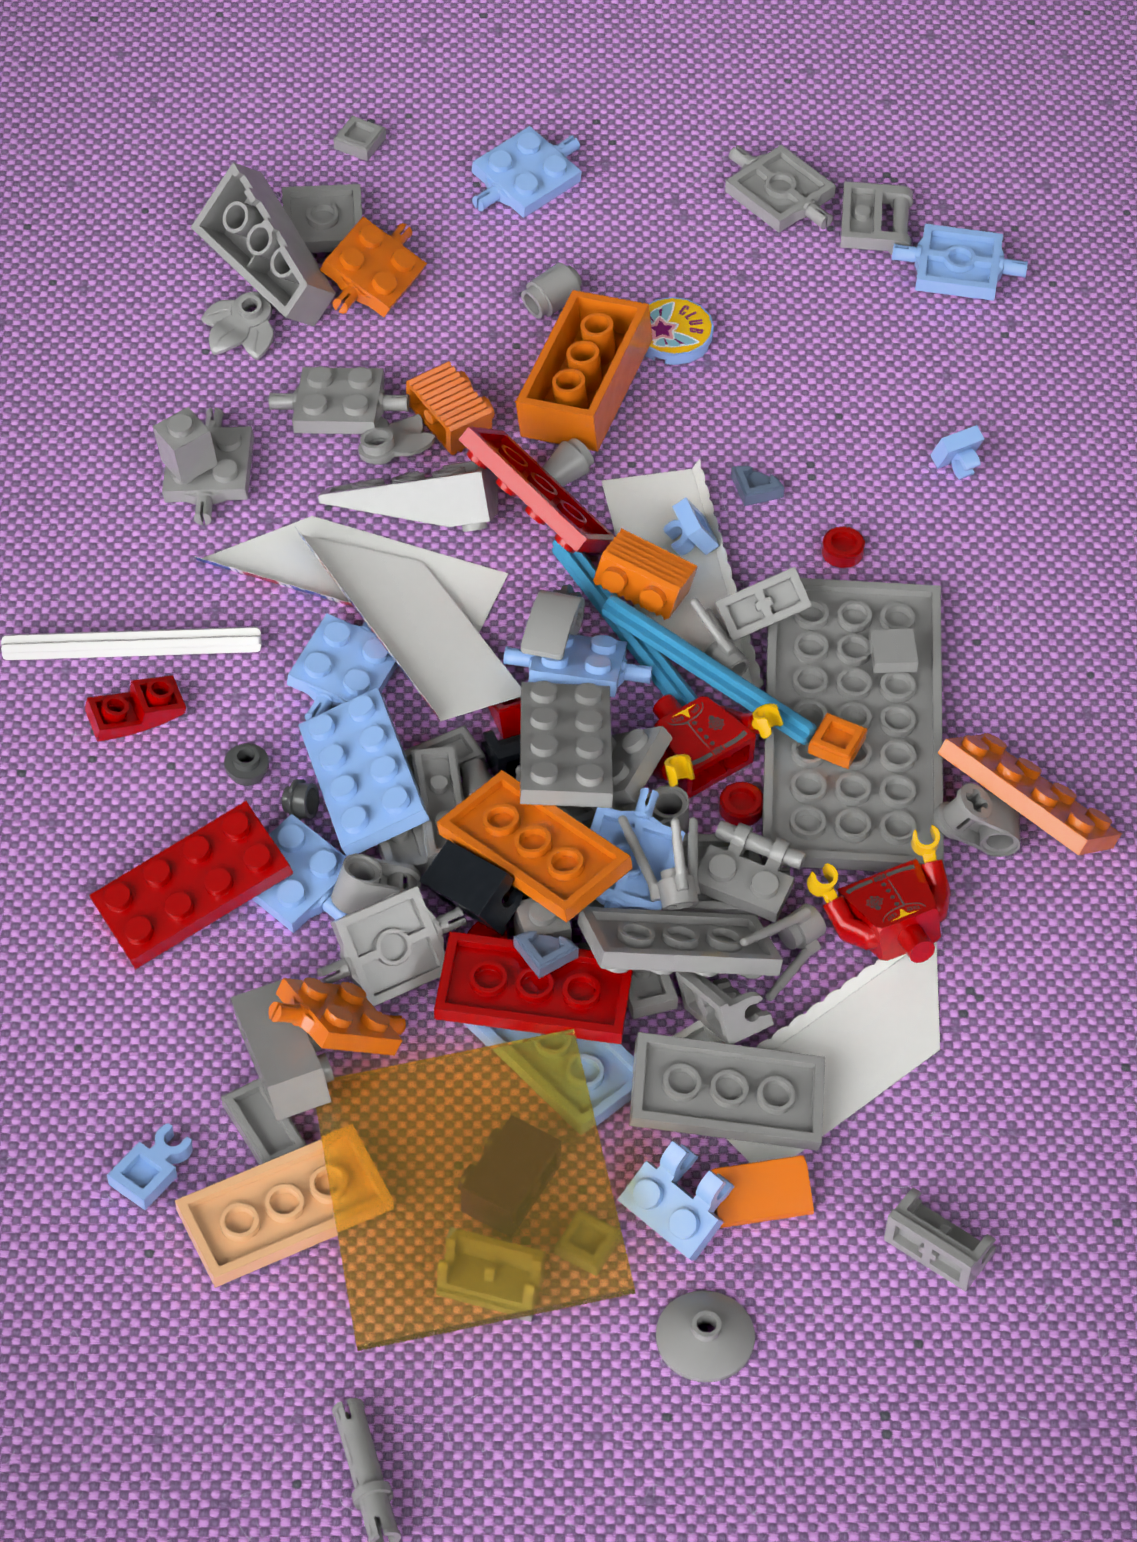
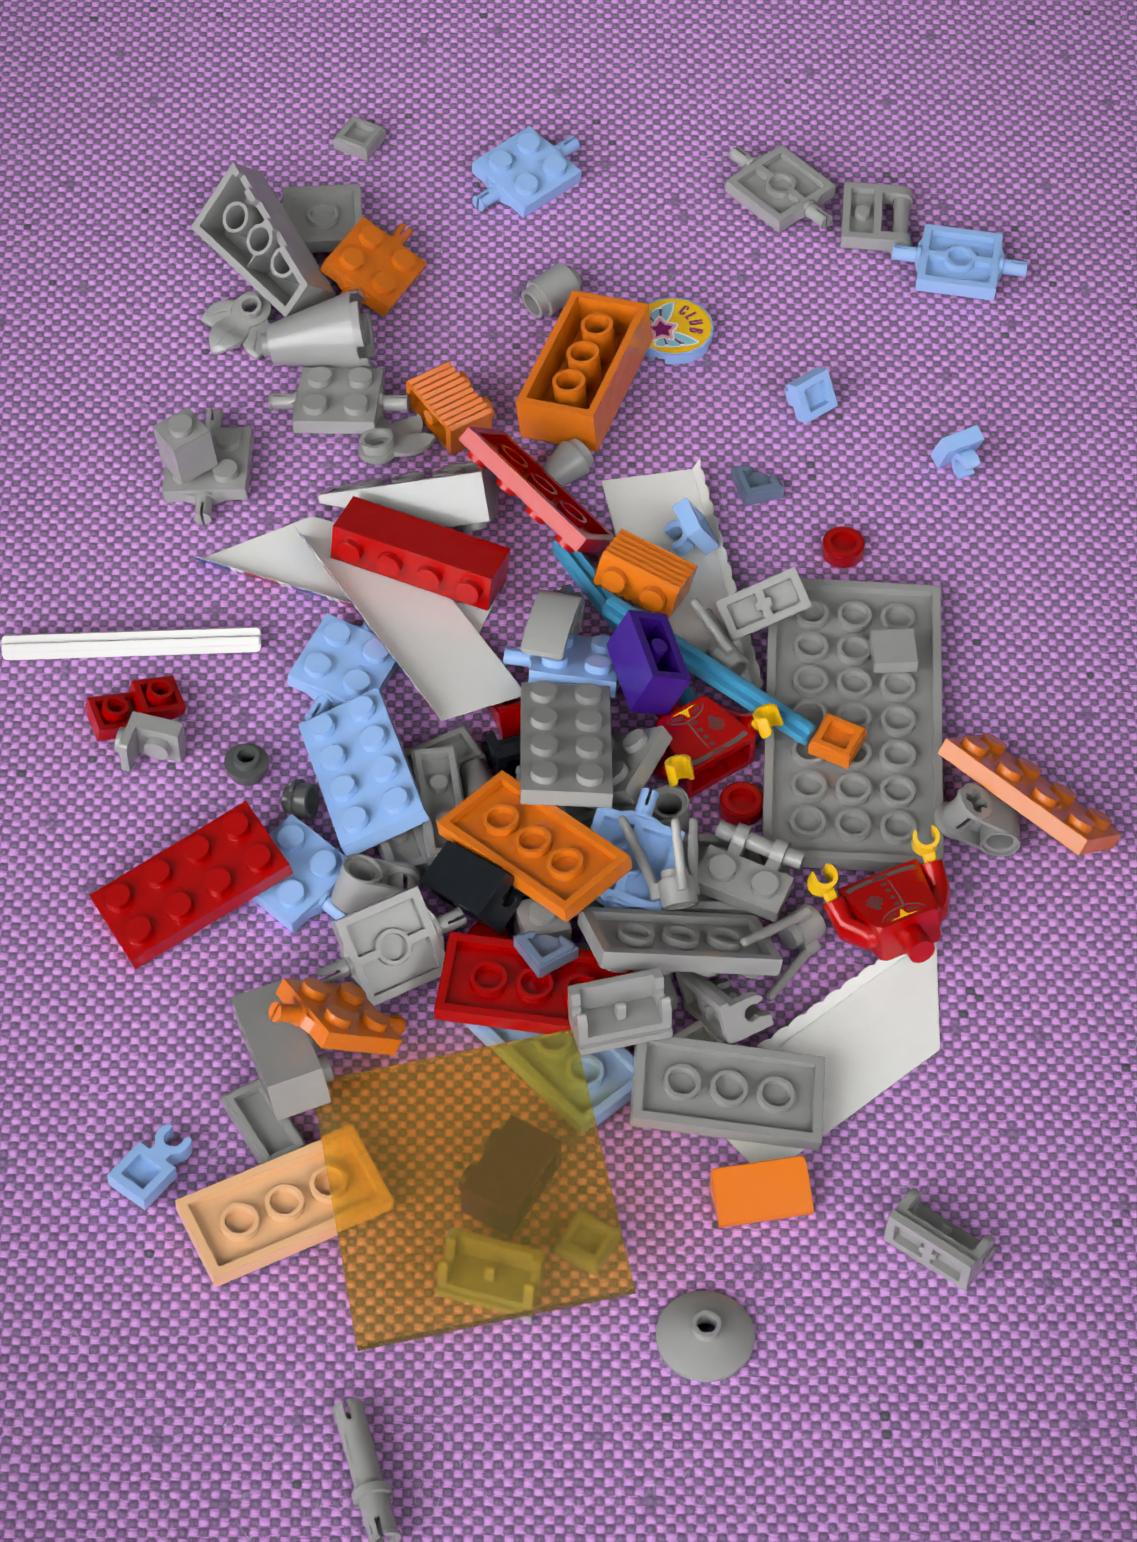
(150, 736): none -> light grey bracket
(323, 335): none -> light grey cone
(420, 553): none -> red brick
(619, 1011): none -> light grey hinge
(648, 662): none -> dark purple brick
(672, 1211): light blue plate -> none
(811, 394): none -> light blue tile

